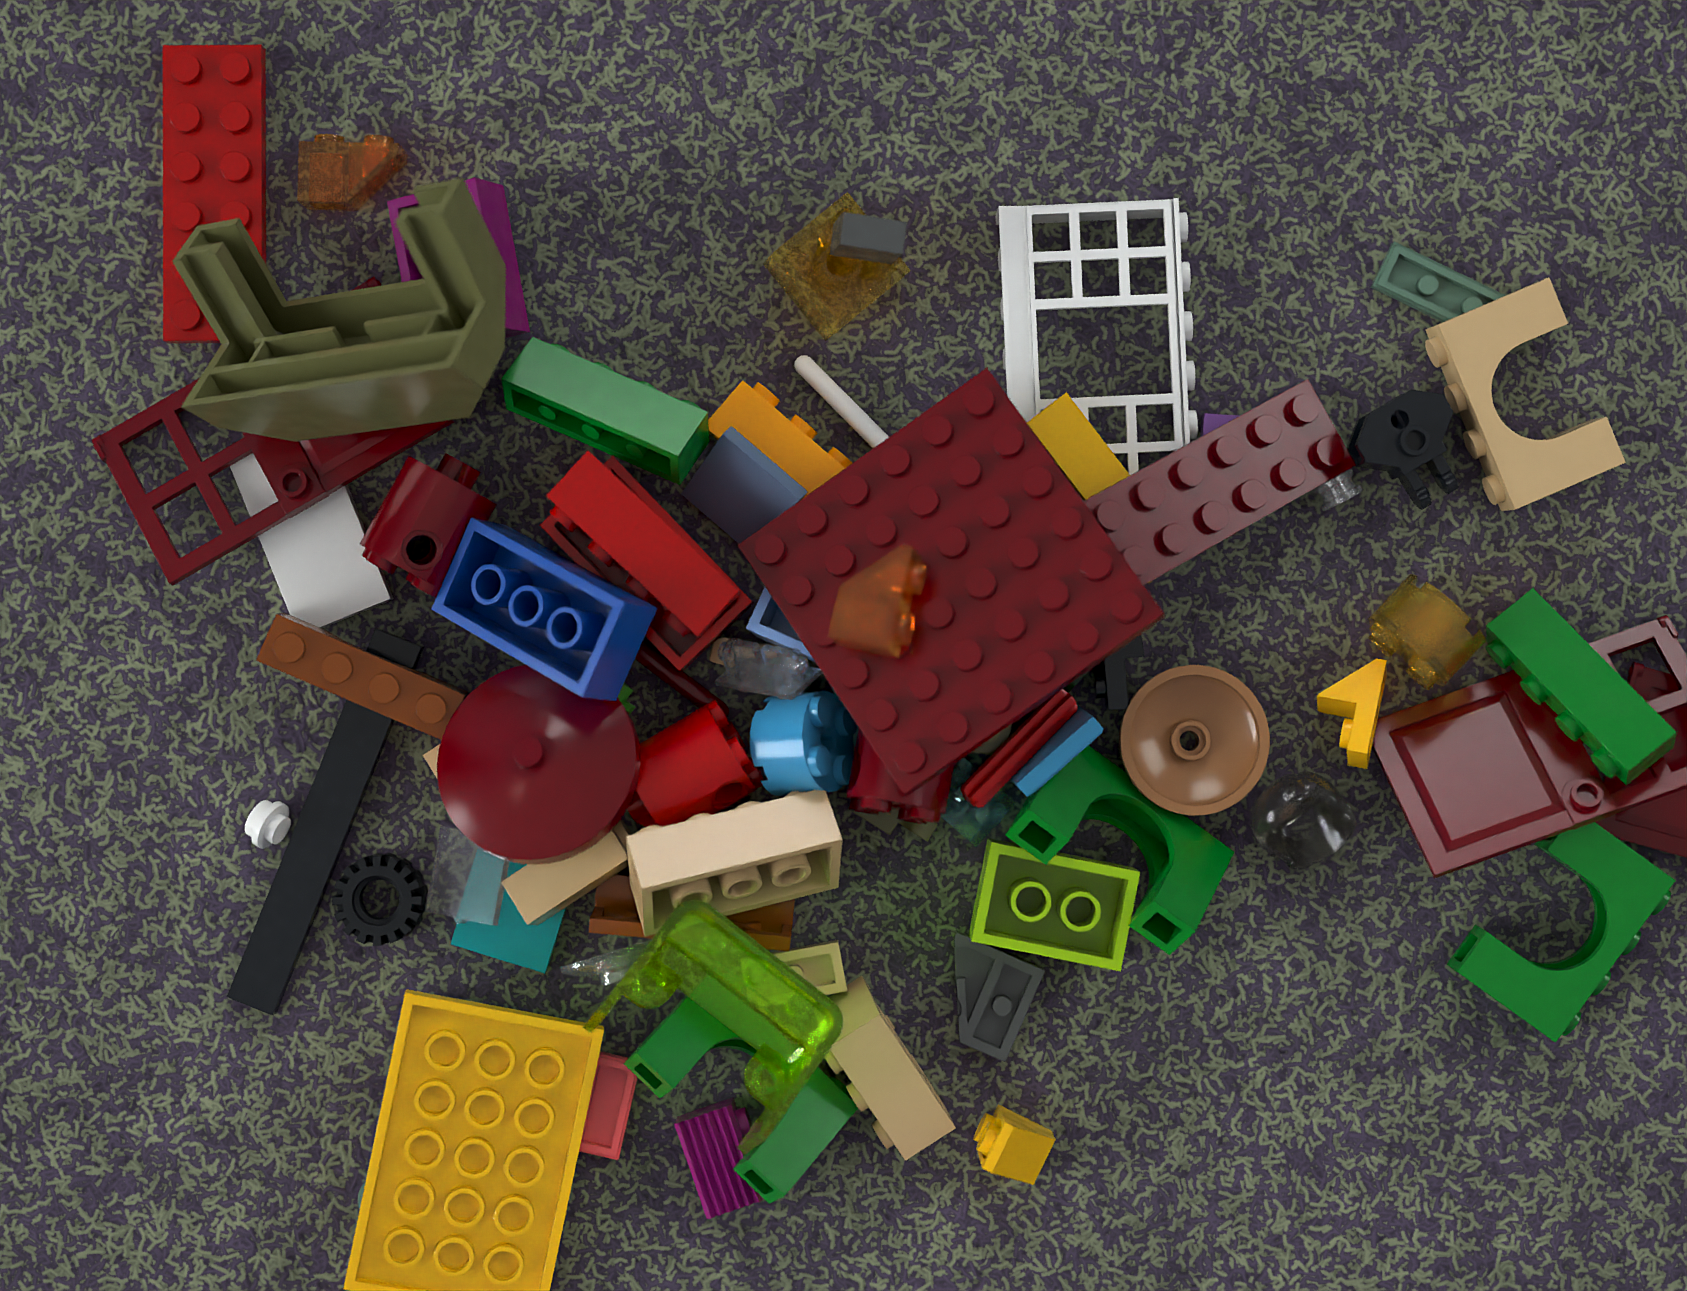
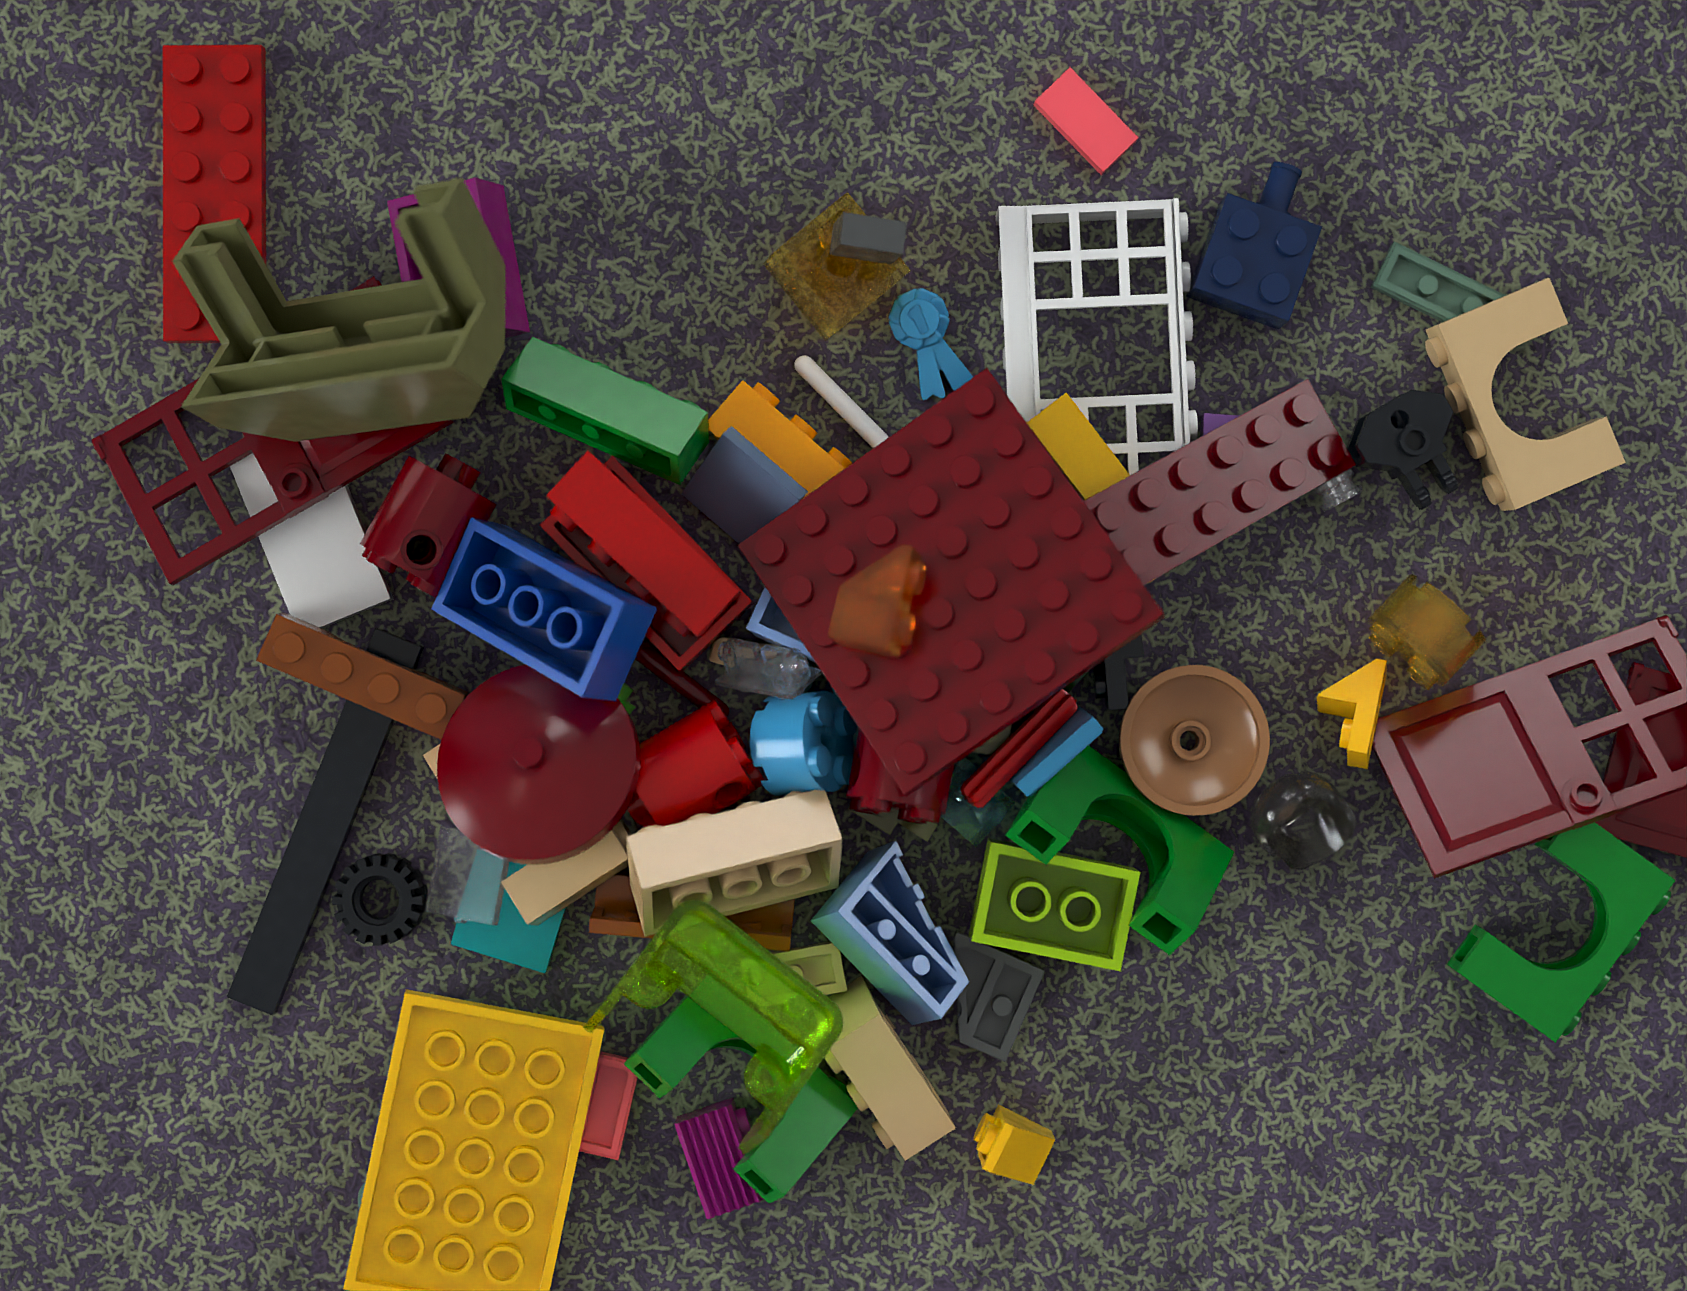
(268, 823): white plate -> none
(343, 173): clear orange slope -> none
(608, 966): clear dish -> none
(891, 938): none -> wedge
(920, 322): none -> dark azure piece
(1085, 121): none -> coral tile
(1256, 253): none -> dark blue brick
(1579, 688): green brick -> none

